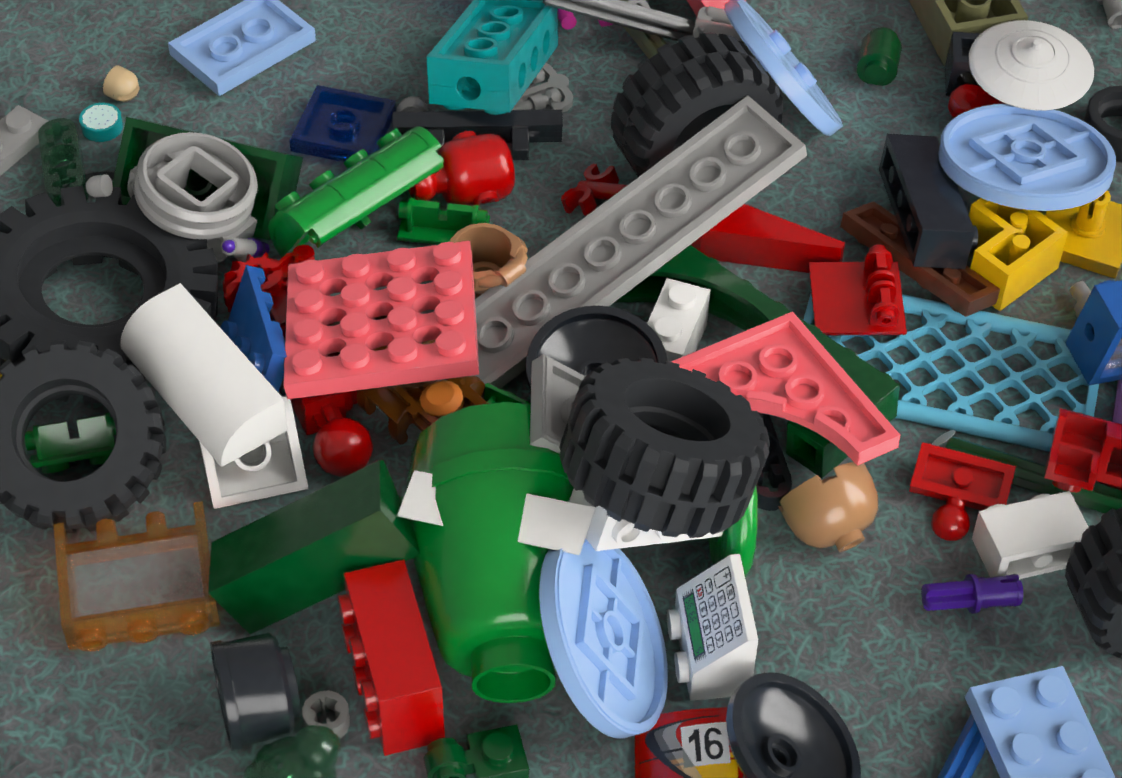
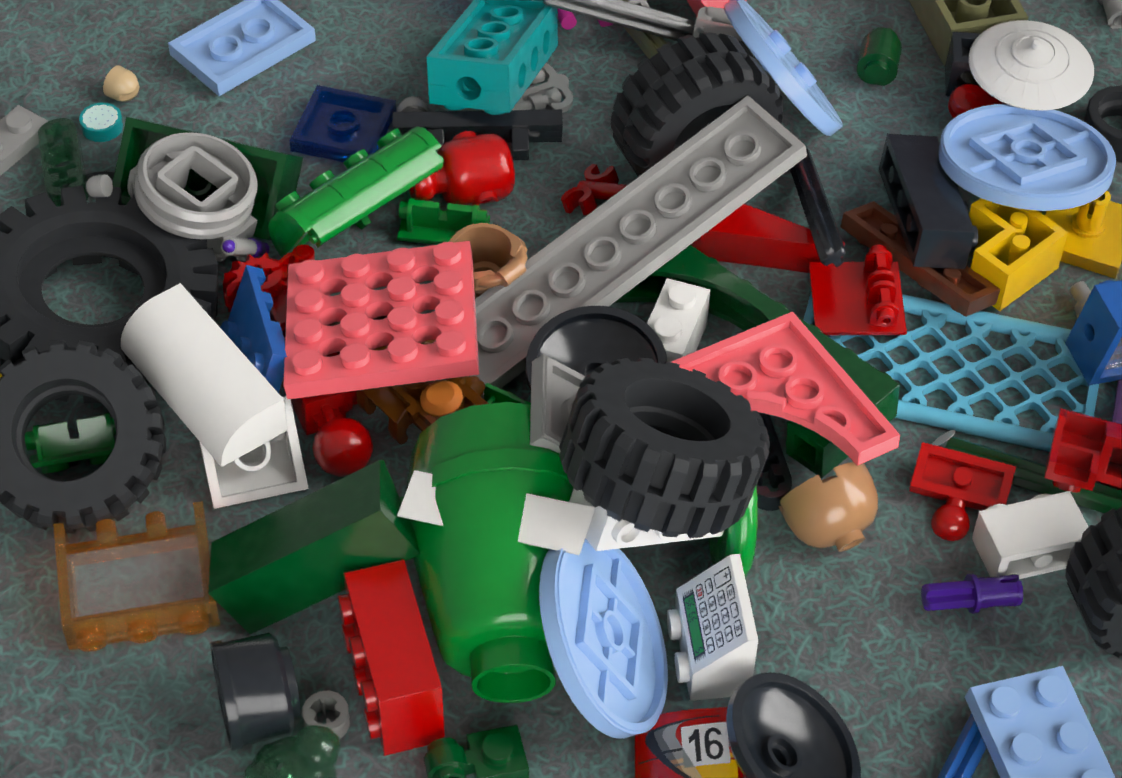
(818, 212): none -> black axle

